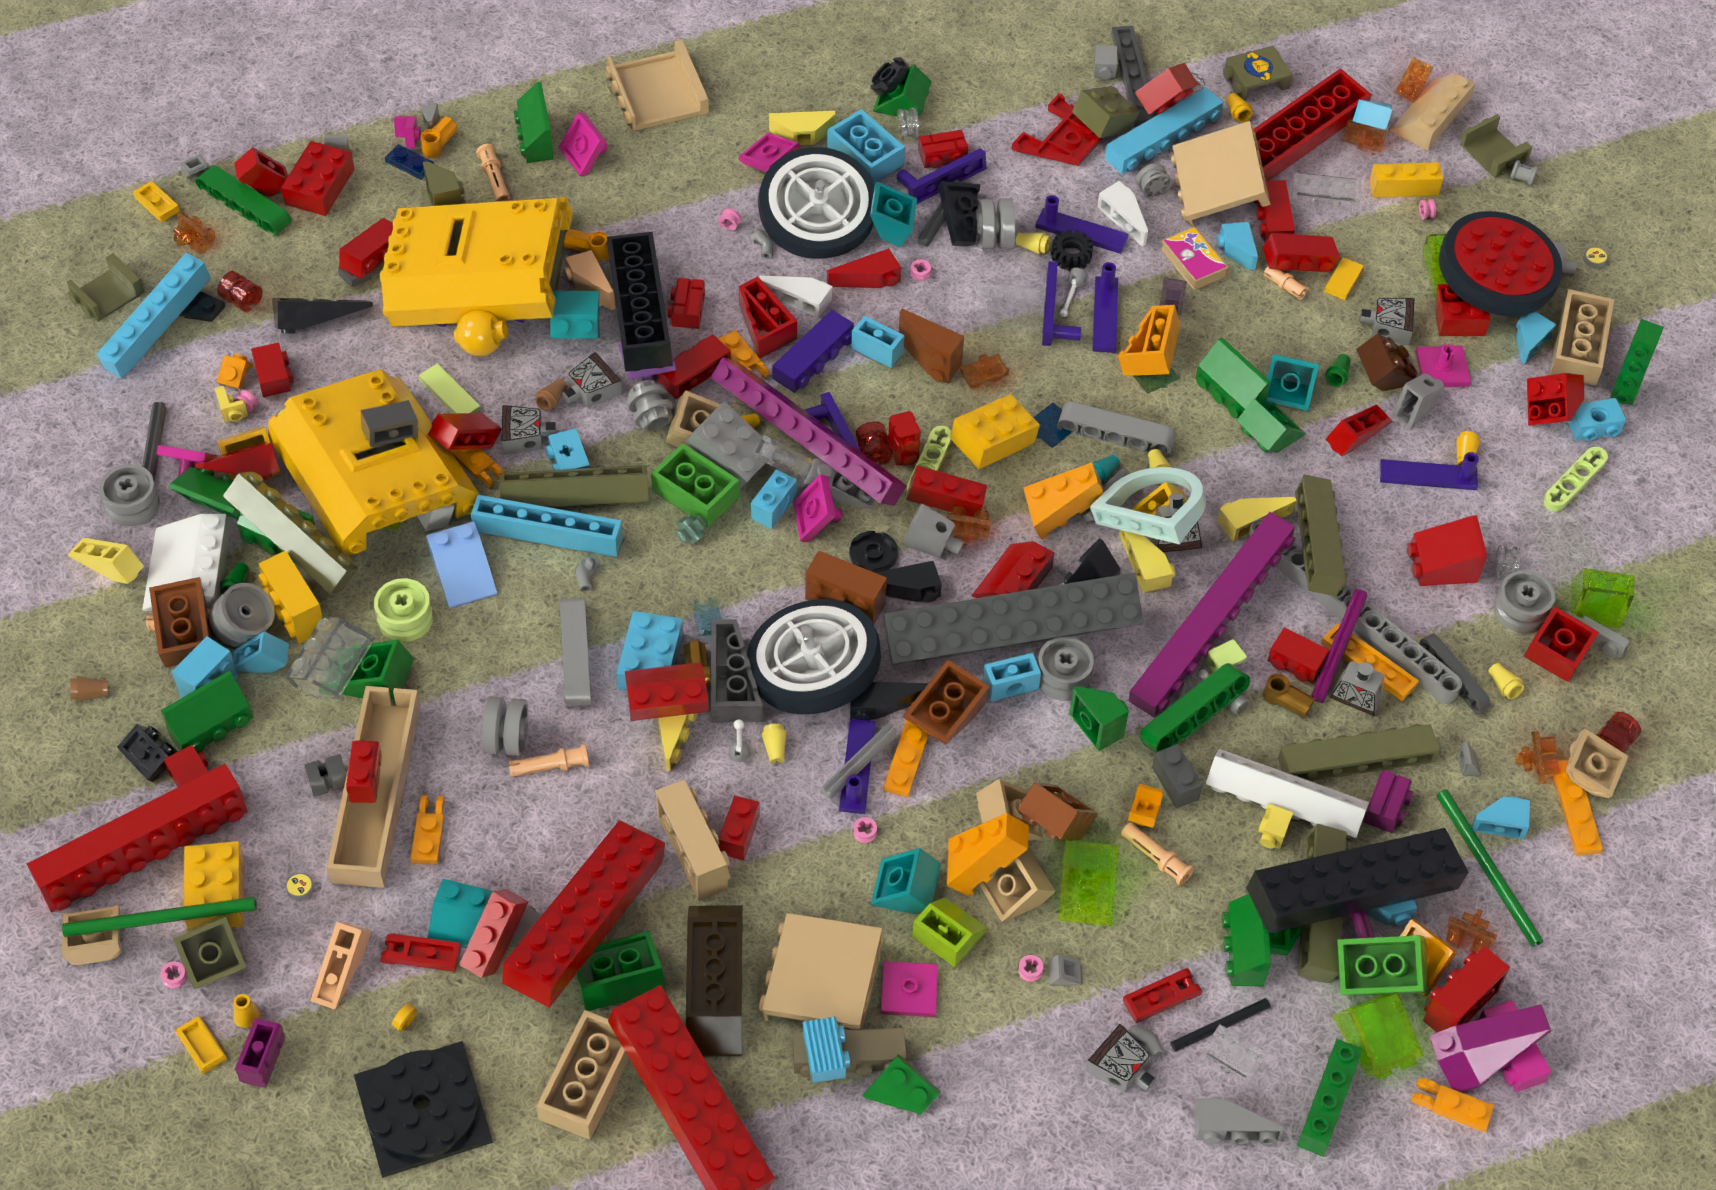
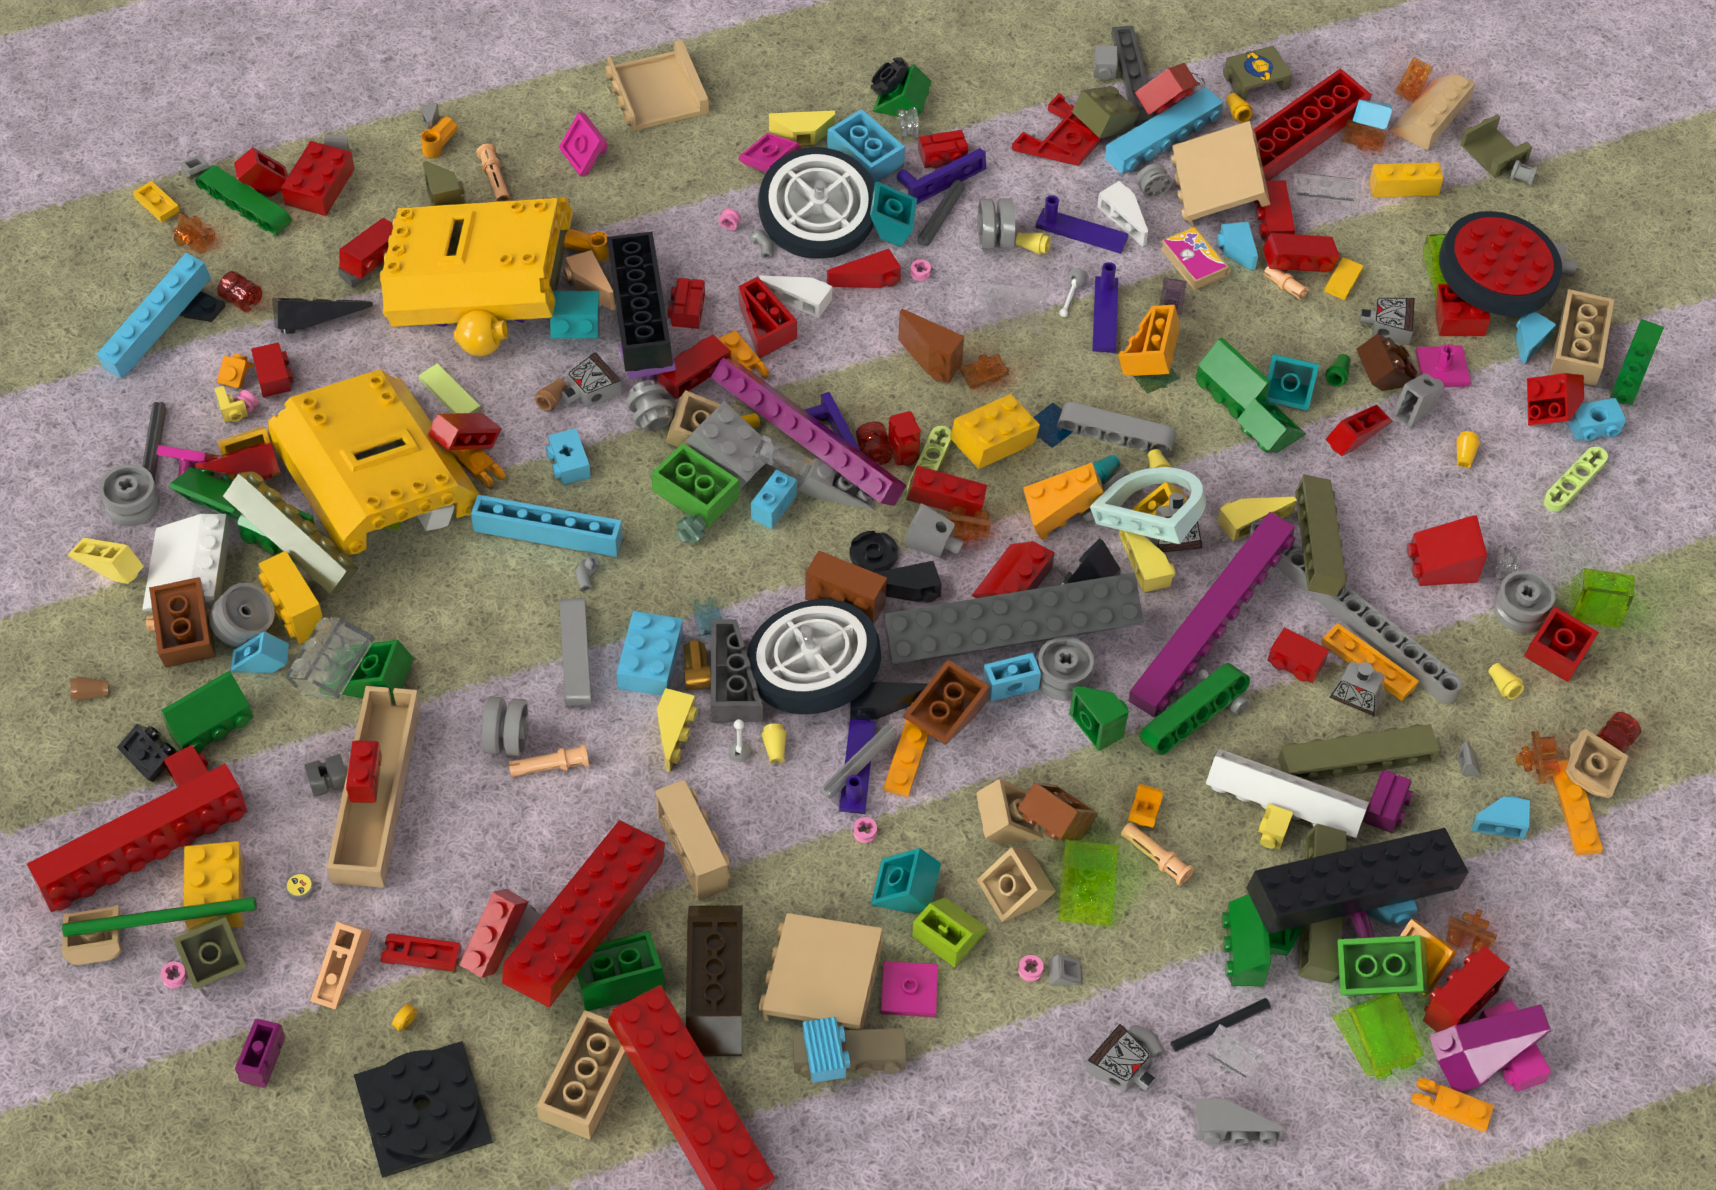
(108, 290): olive panel -> none
(201, 1044): yellow tile -> none
(202, 666): medium azure brick -> none
(237, 575): green cone -> none
(245, 1011): yellow cone -> none
(389, 423): dark grey brick -> none
(403, 610): yellowish green wheel -> none
(407, 127): dark pink bracket -> none
(407, 161): clear blue plate -> none
(428, 832): light orange hinge -> none
(457, 911): teal slope -> none
(461, 564): light blue slope -> none
(523, 429): light grey torso -> none
(534, 125): green slope -> none
(577, 486): olive brick -> none
(666, 691): red slope -> none
(739, 827): red brick -> none
(813, 351): dark purple brick -> none
(815, 509): dark pink tile -> none
(877, 341): medium azure brick -> none
(902, 1087): green wing -> none
(960, 209): black wing -> none
(983, 850): light orange wedge -> none
(1050, 329): dark purple piece -> none
(1072, 240): black tyre -> none
(1161, 995): red plate -> none
(1177, 776): dark grey brick -> none
(1225, 653): yellowish green panel -> none
(1287, 696): pearl gold piece -> none
(1329, 1097): green brick -> none
(1339, 645): magenta axle -> none
(1427, 209): bright pink bush -> none
(1432, 474): dark purple piece -> none
(1470, 690): dark grey beam -> none
(1489, 868): green piece -> none
(1595, 257): tile -> none
(1608, 640): light grey hinge -> none

